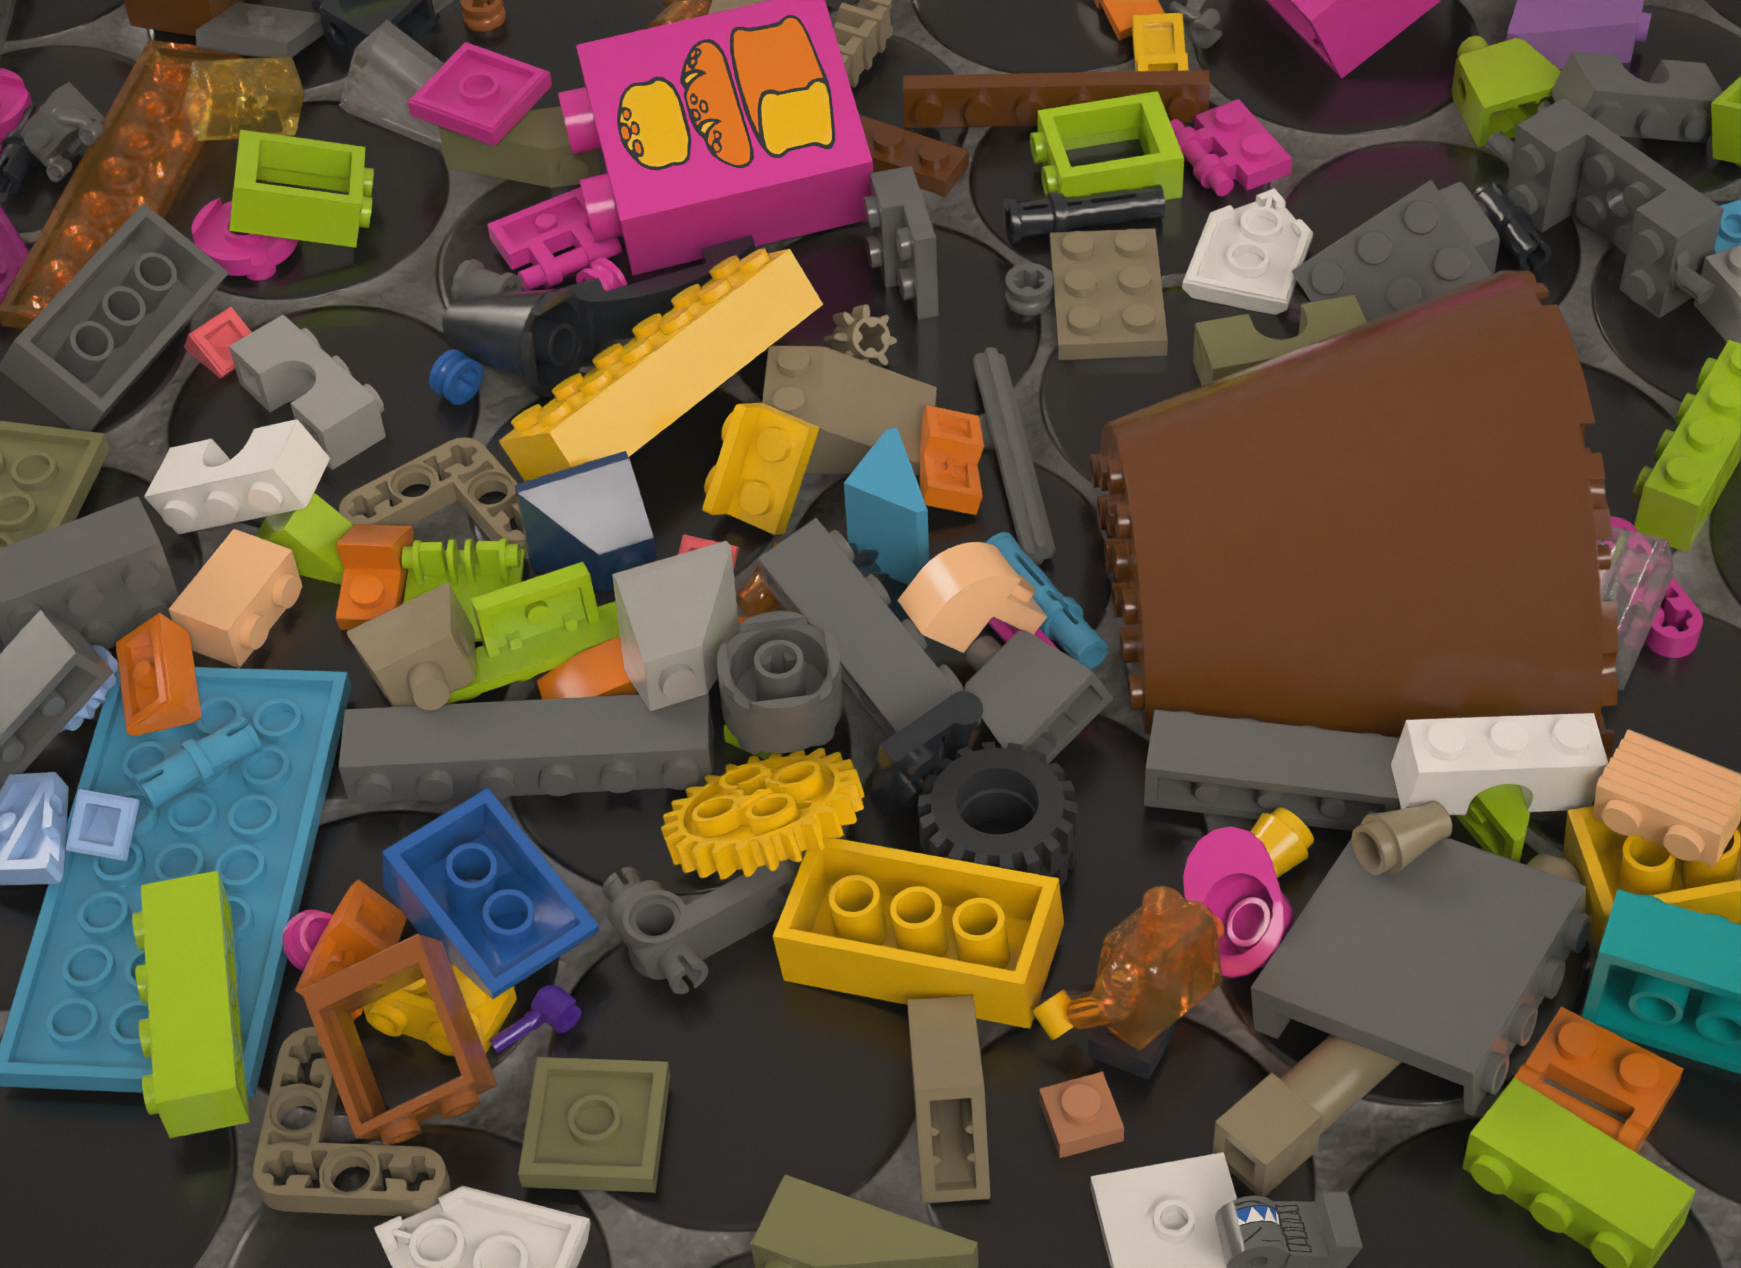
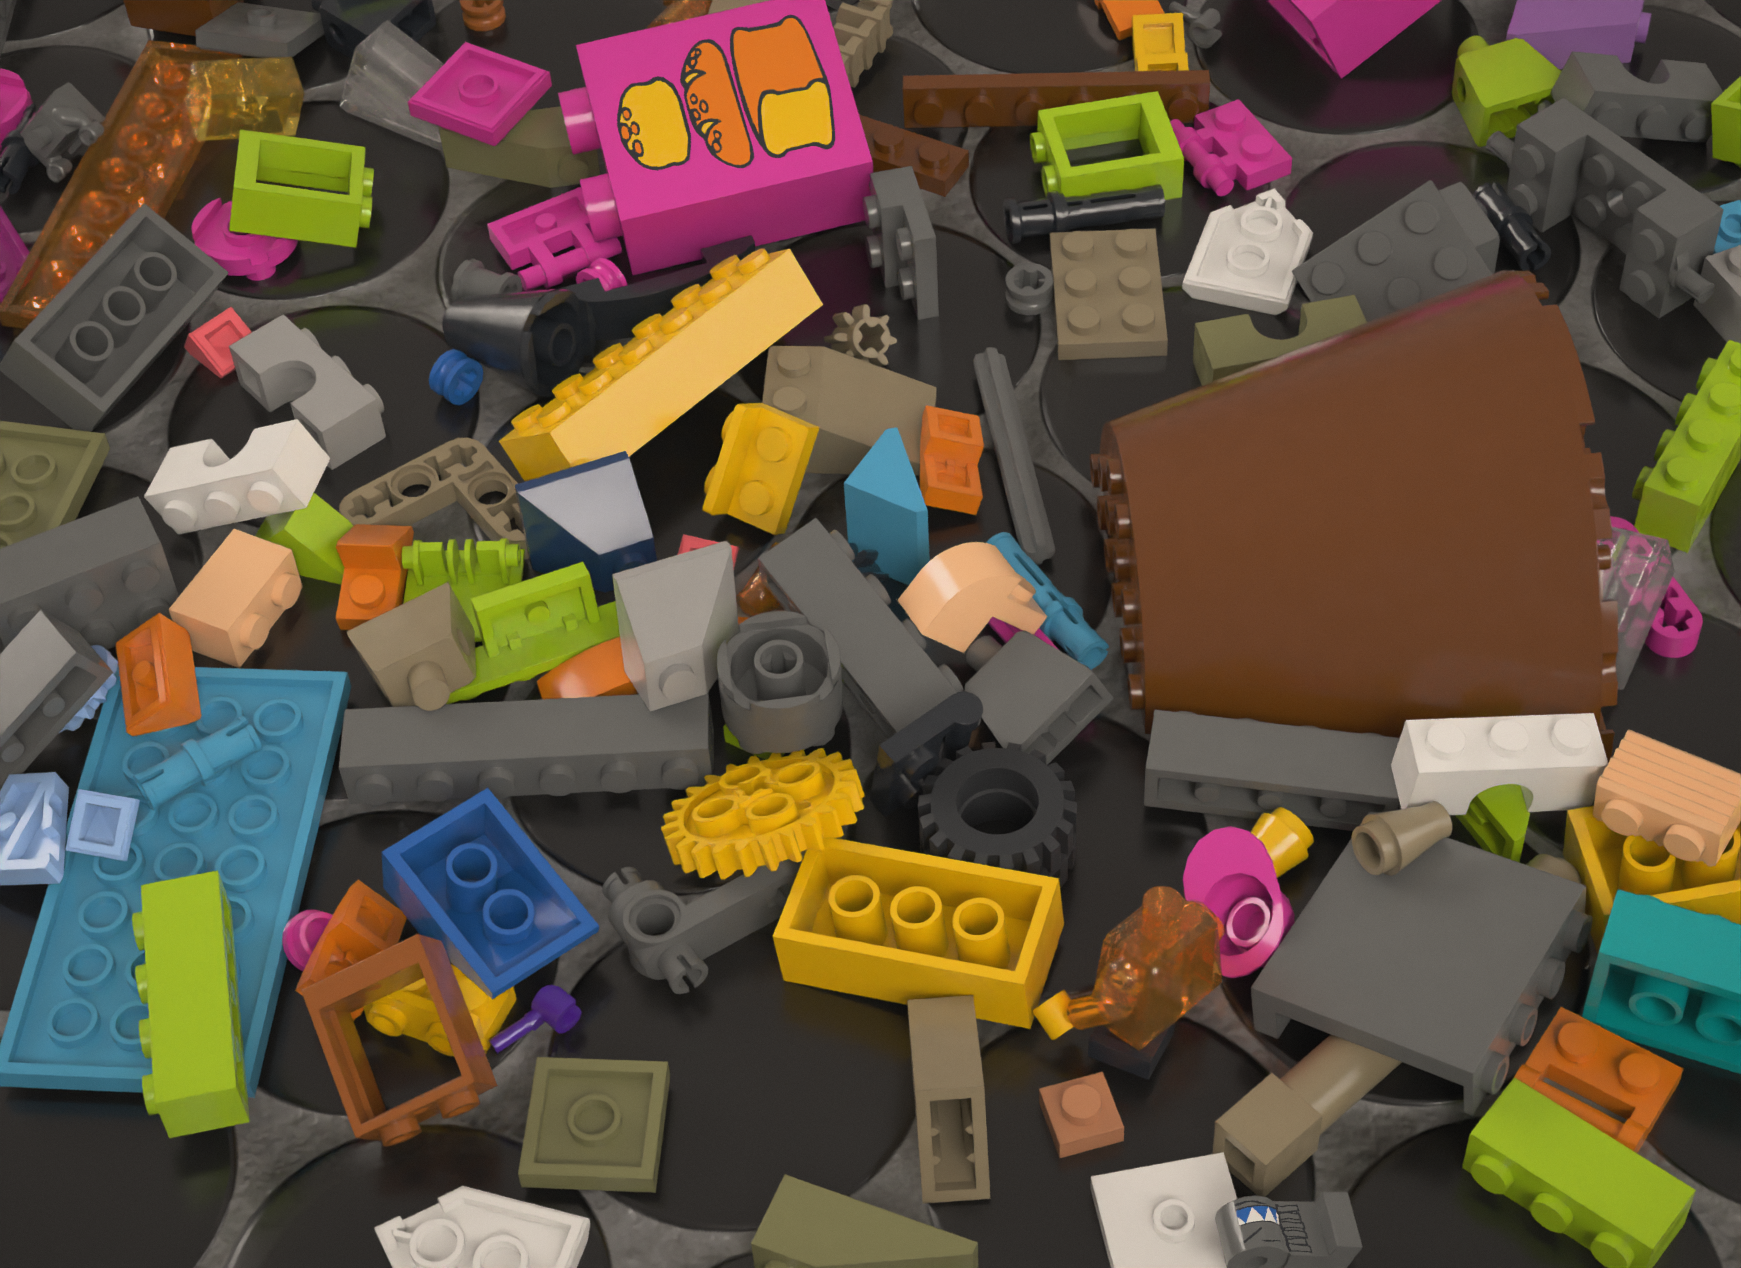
(309, 1149): dark tan beam -> none

